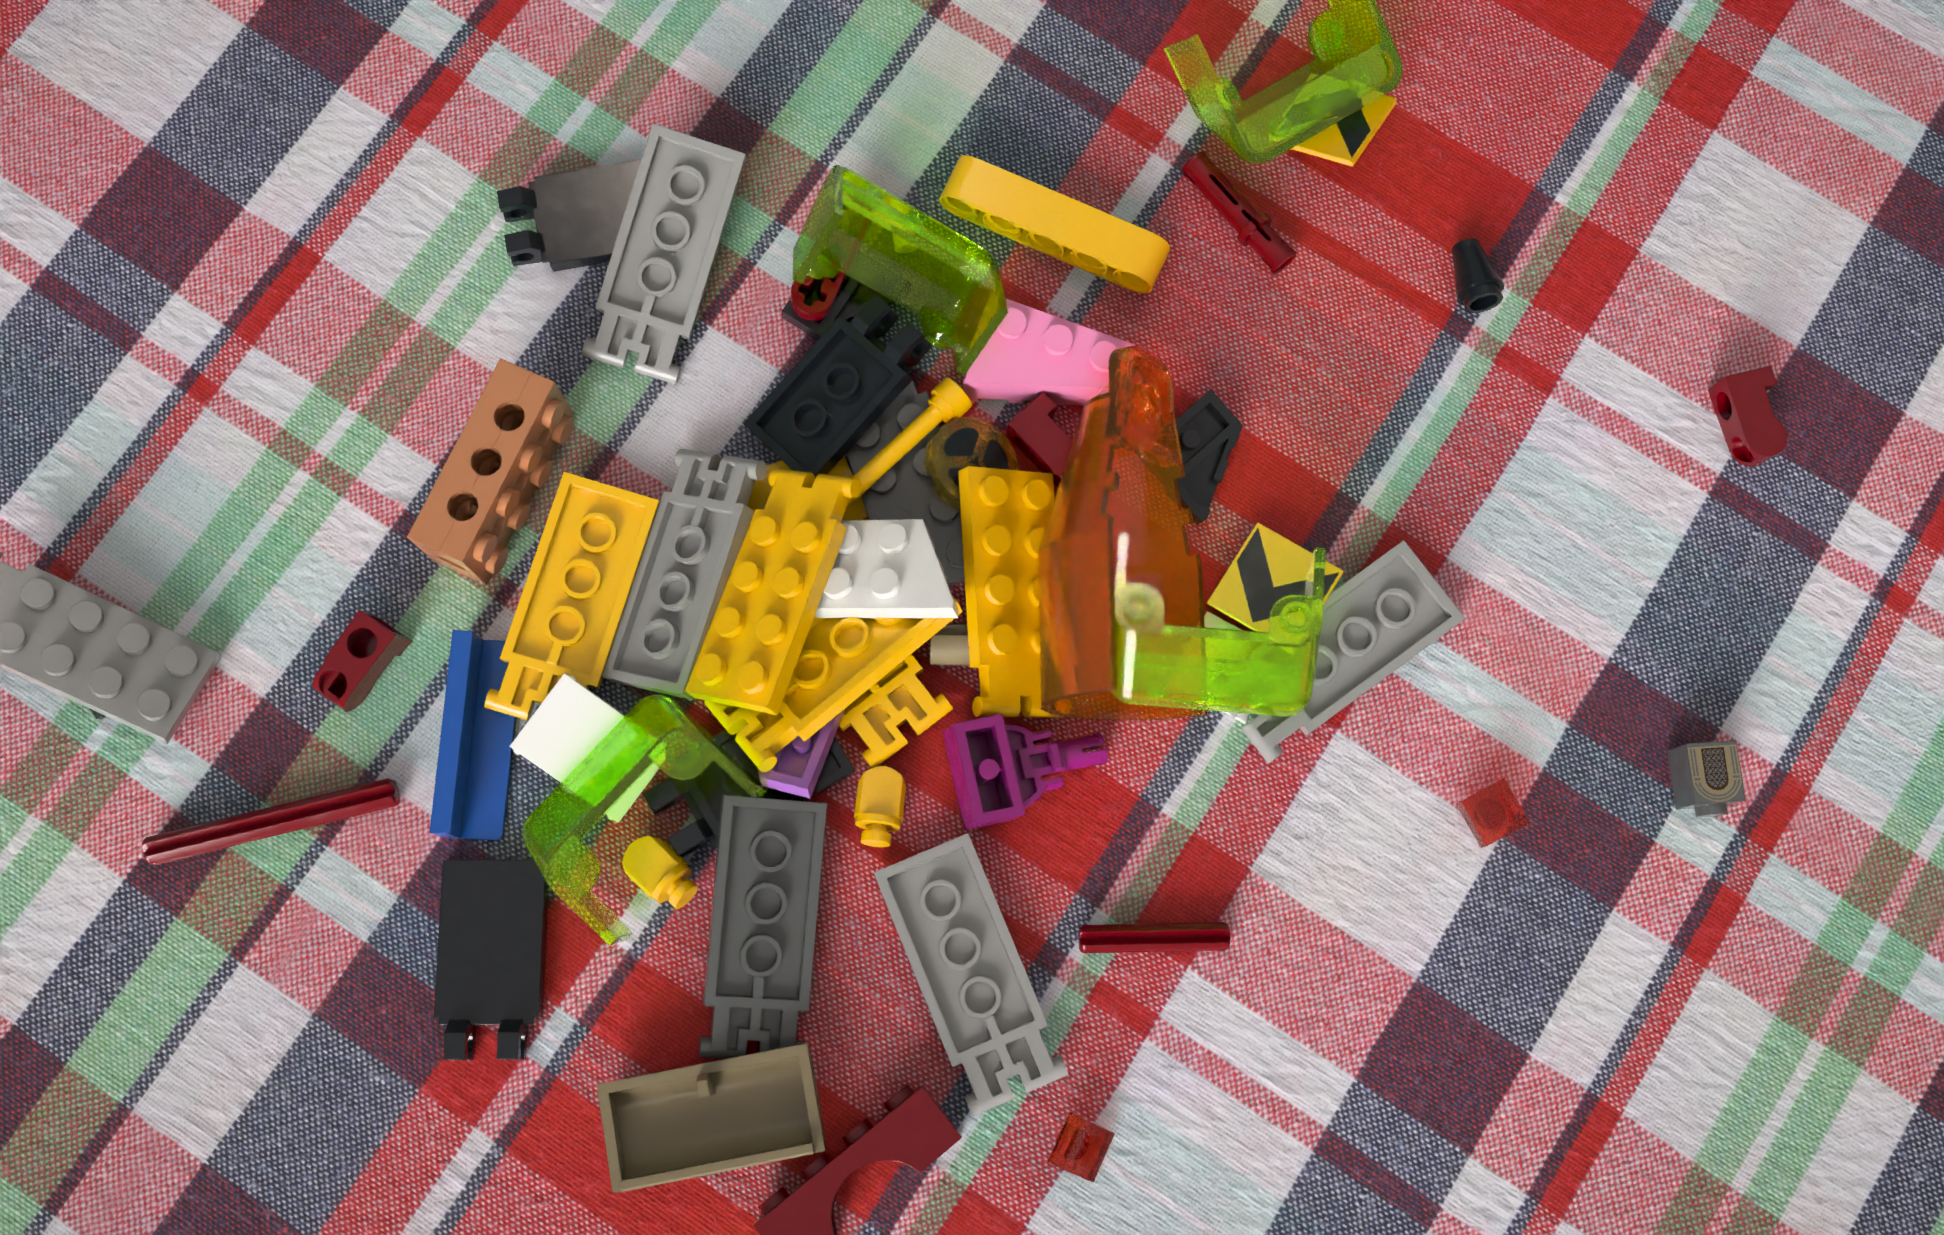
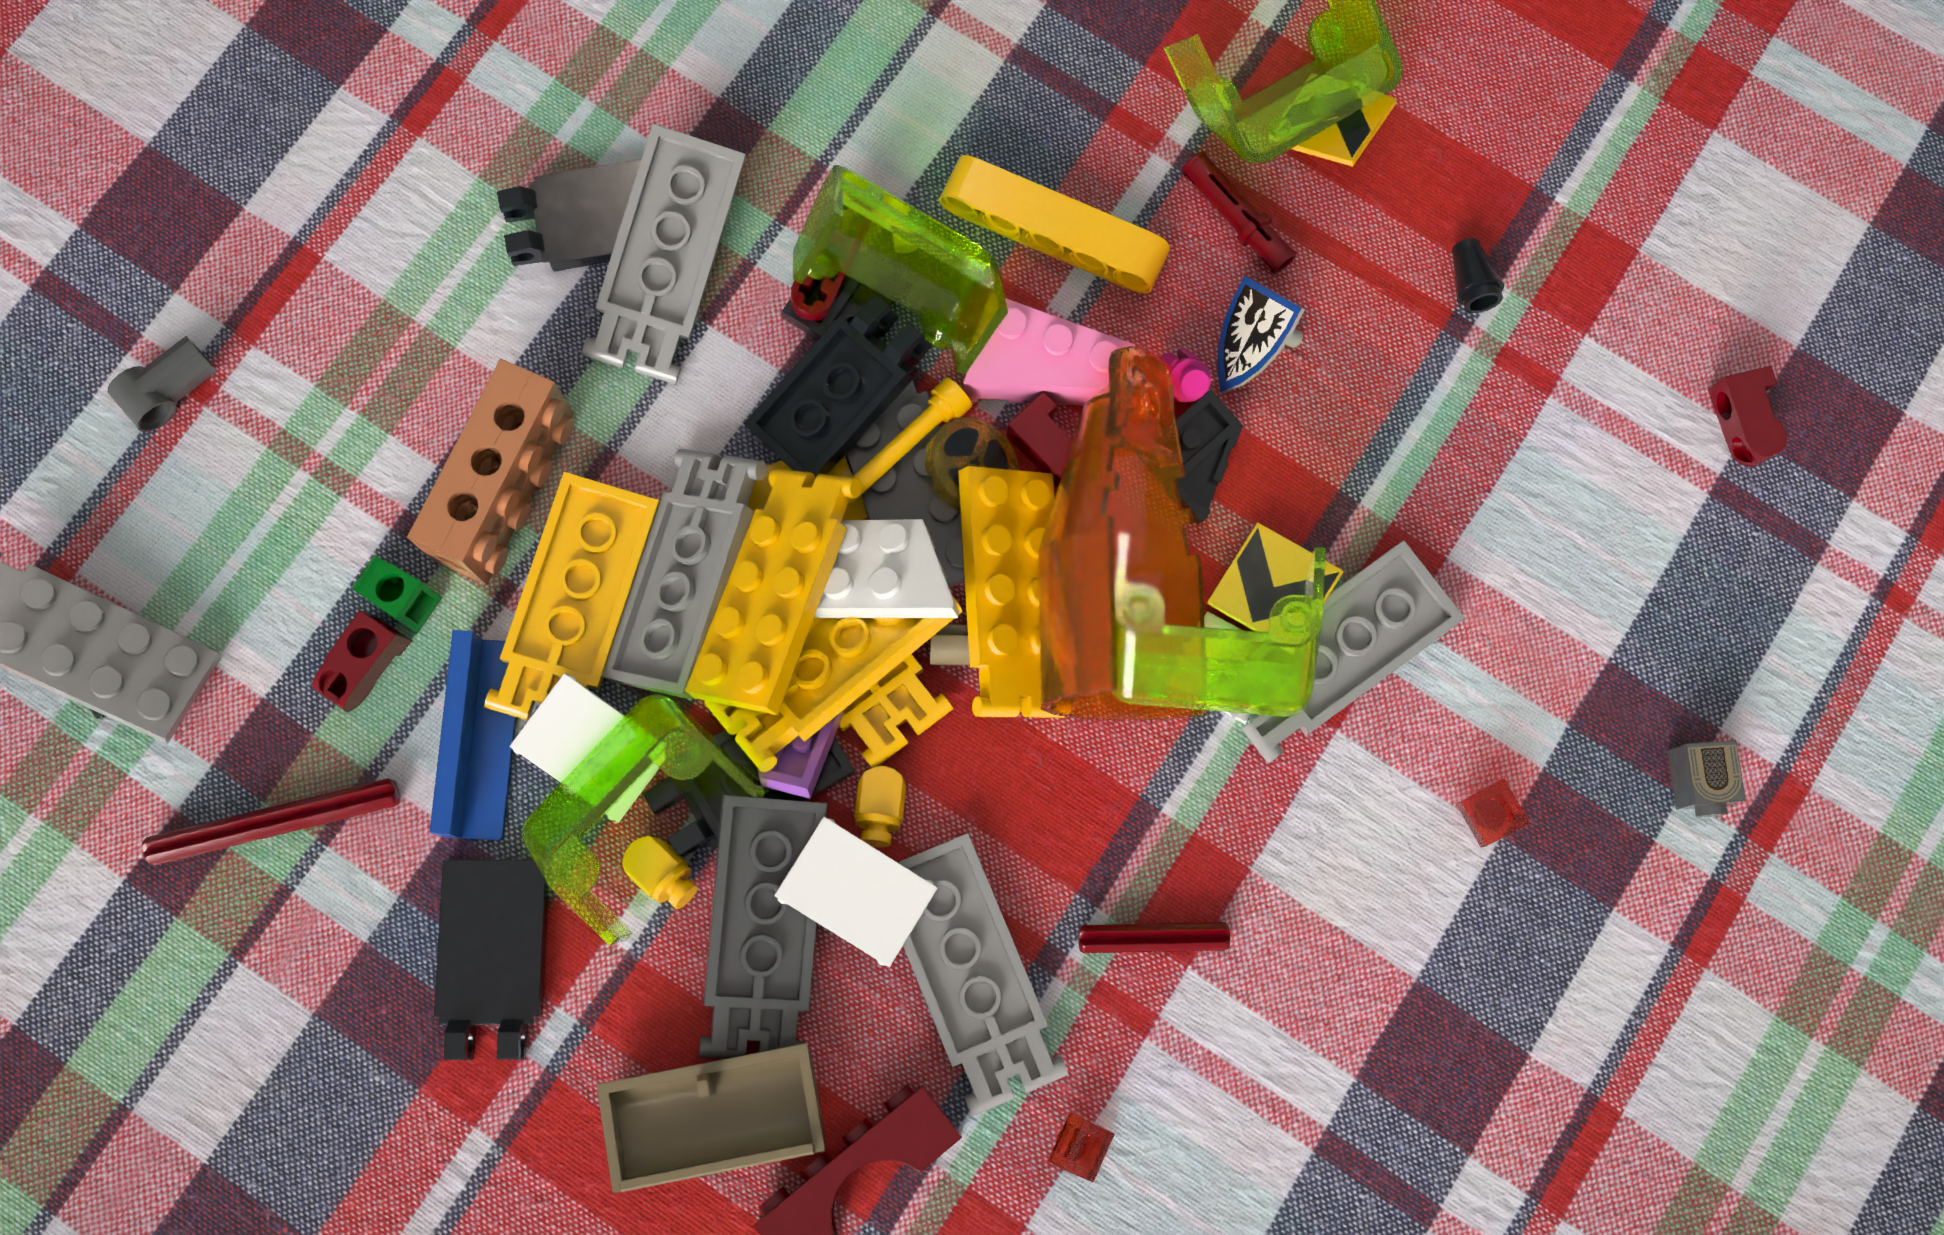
(151, 392): none -> dark grey piece
(397, 593): none -> green leg
(856, 891): none -> white piece
(1001, 769): magenta brick -> none
(1188, 375): none -> dark pink arm
(1254, 333): none -> shield

